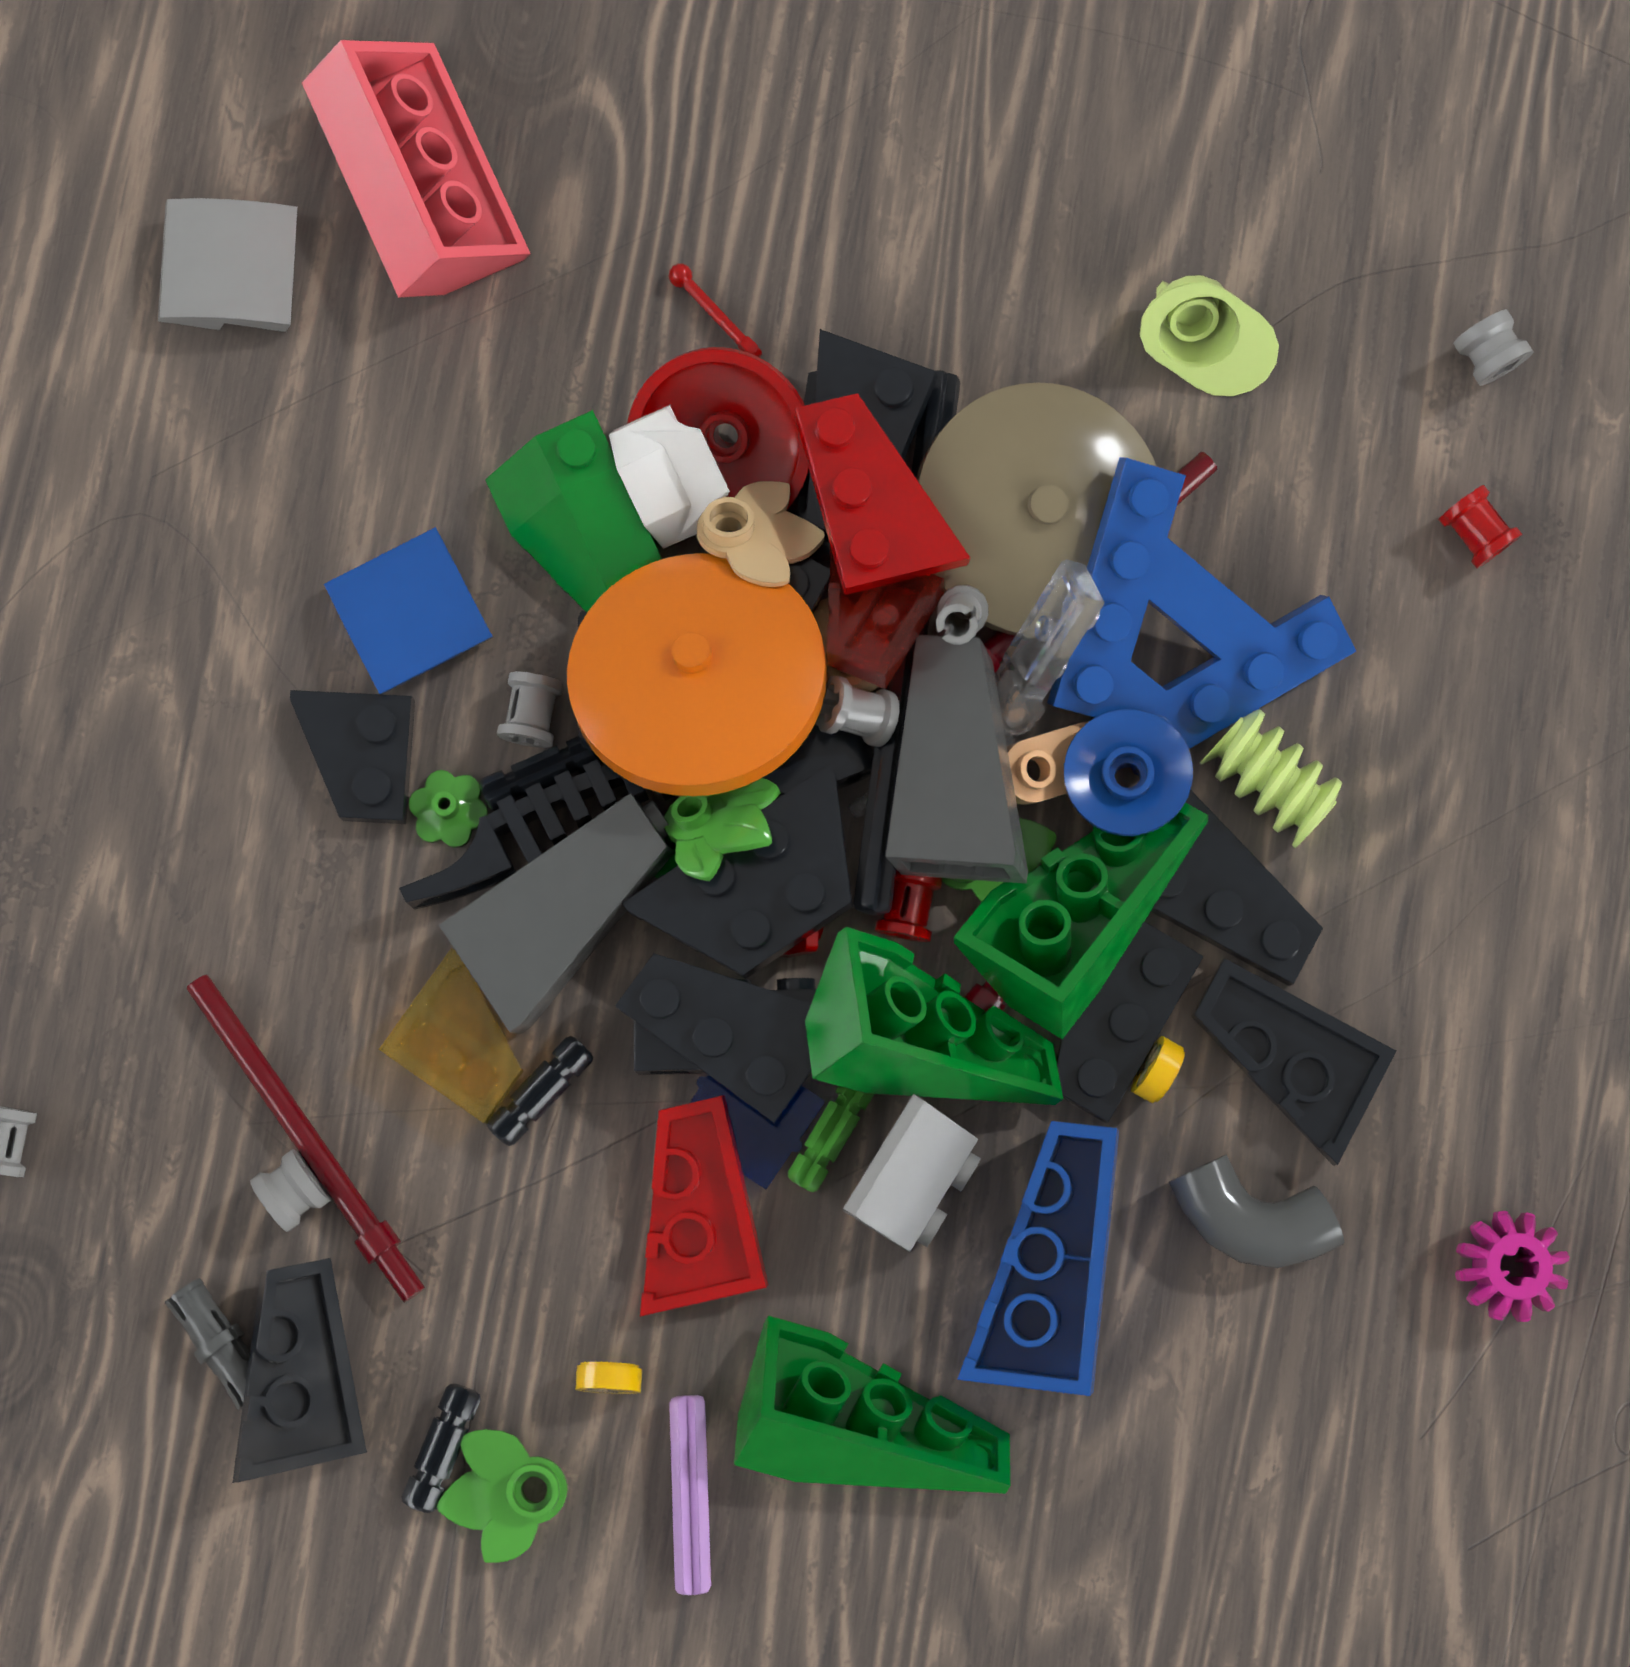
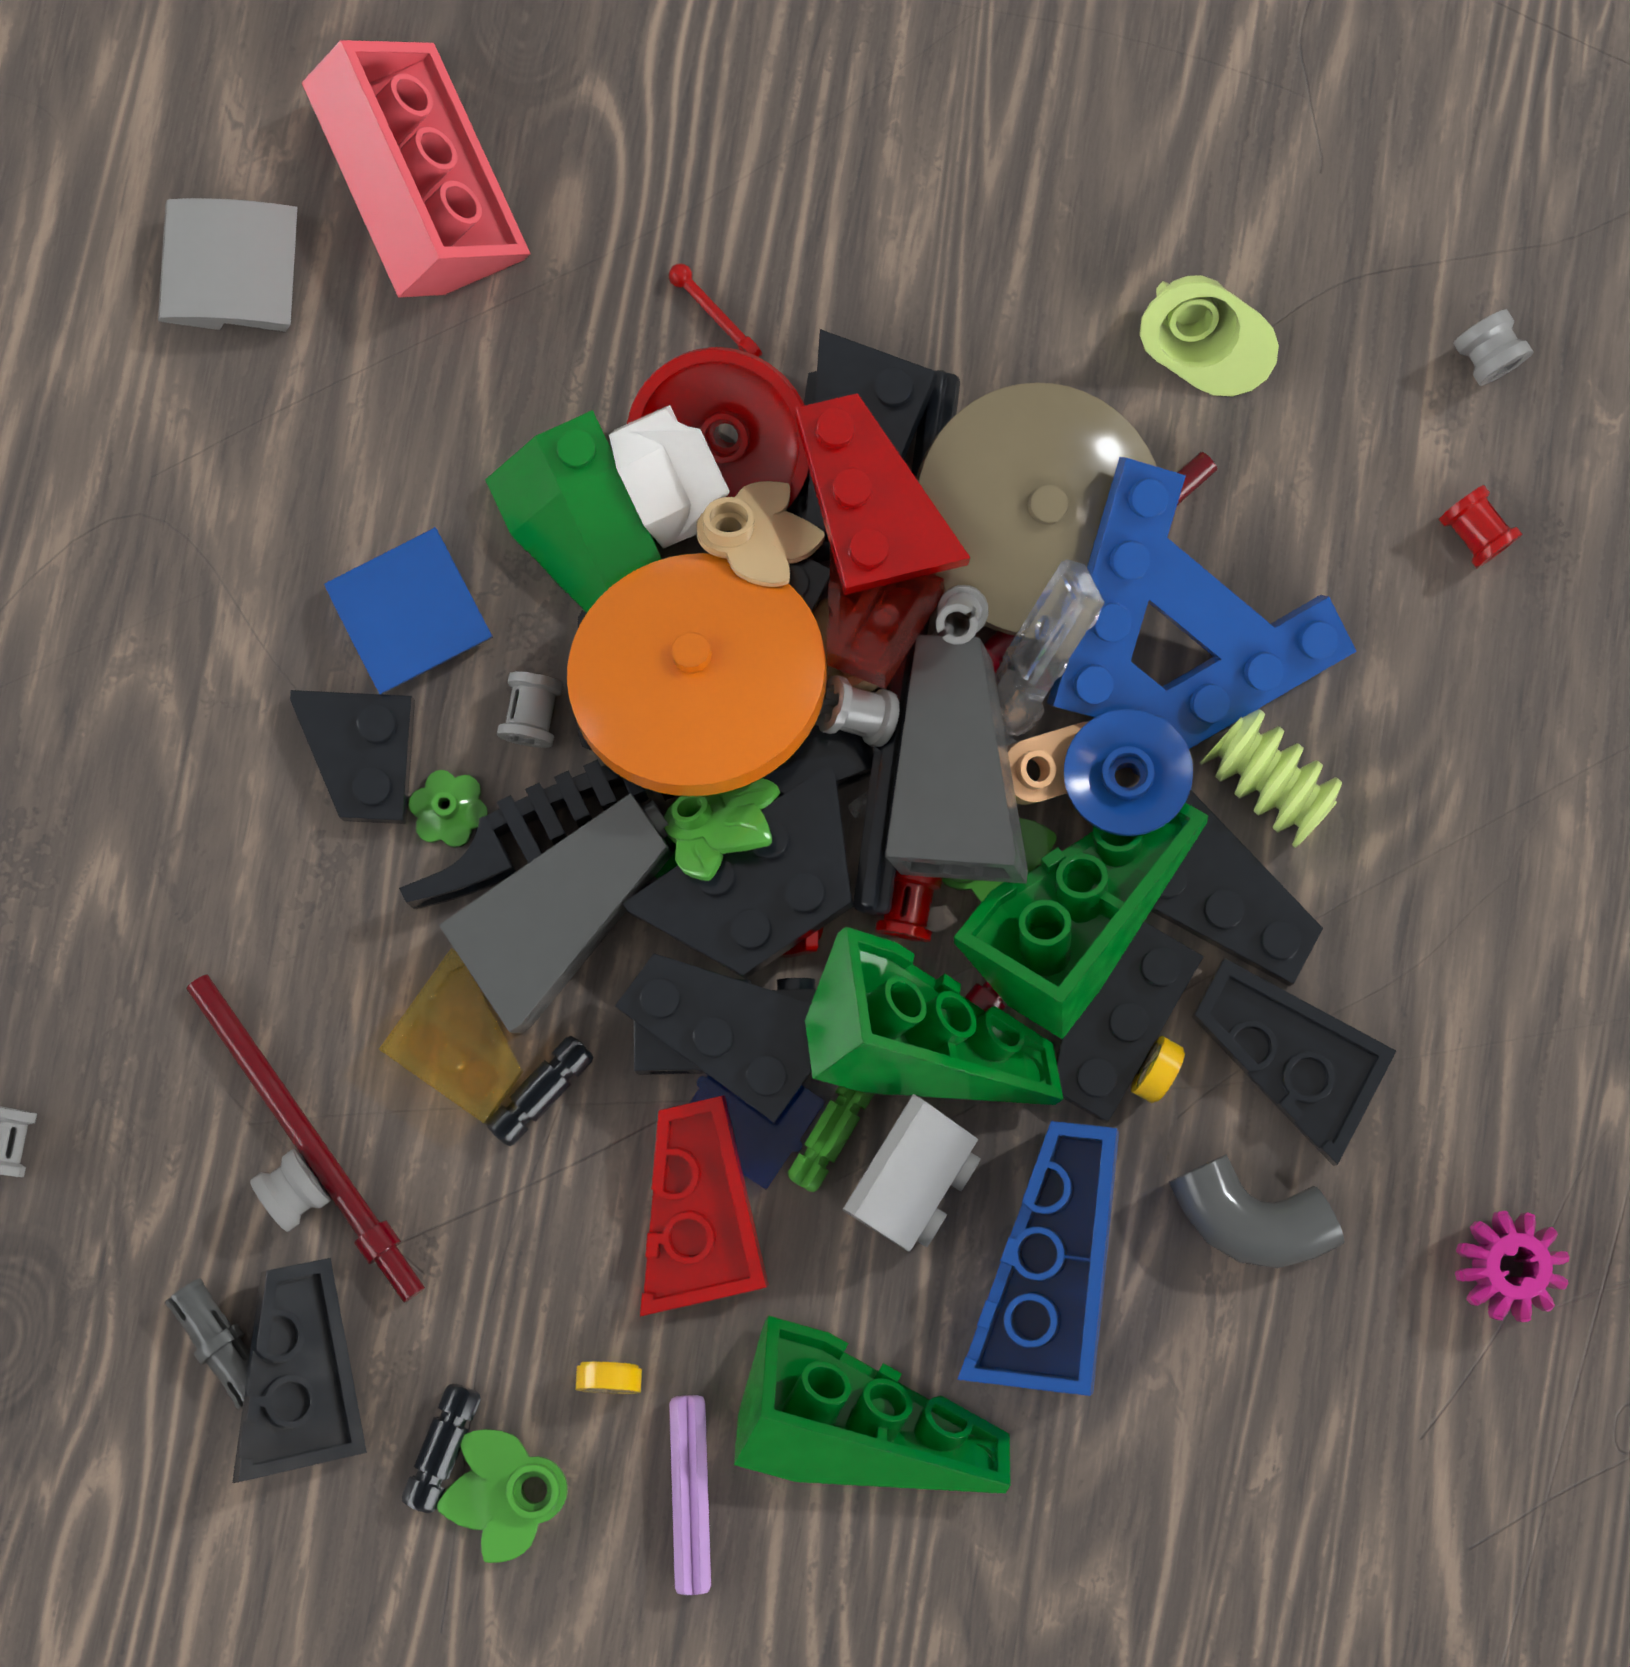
(536, 769): black axle -> none

